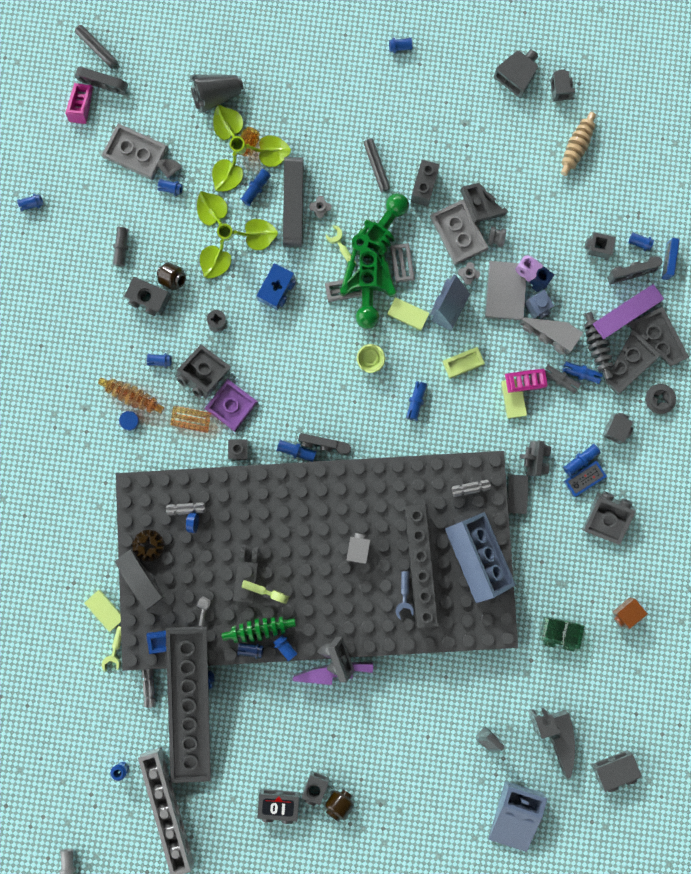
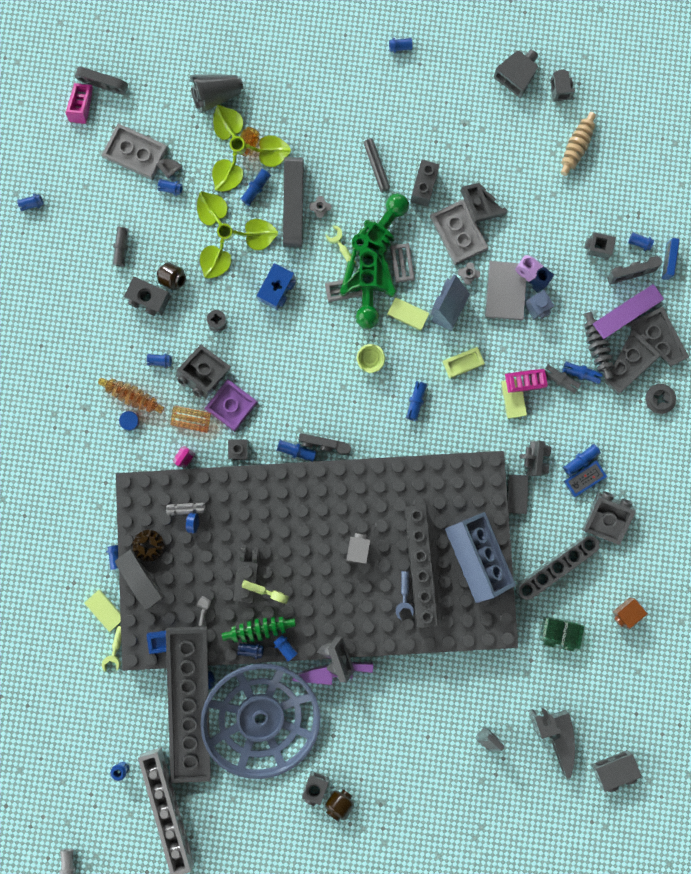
(96, 46): dark grey axle -> none
(113, 556): none -> blue pin
(148, 688): light grey axle -> none
(183, 457): none -> dark pink slope
(263, 730): none -> sand blue dish
(278, 806): brick -> none
(470, 488): light grey axle -> none
(496, 237): dark grey wheel -> none
(517, 816): sand blue slope -> none
(558, 334): light grey slope -> none
(566, 566): none -> dark grey beam
(618, 428): dark grey brick -> none

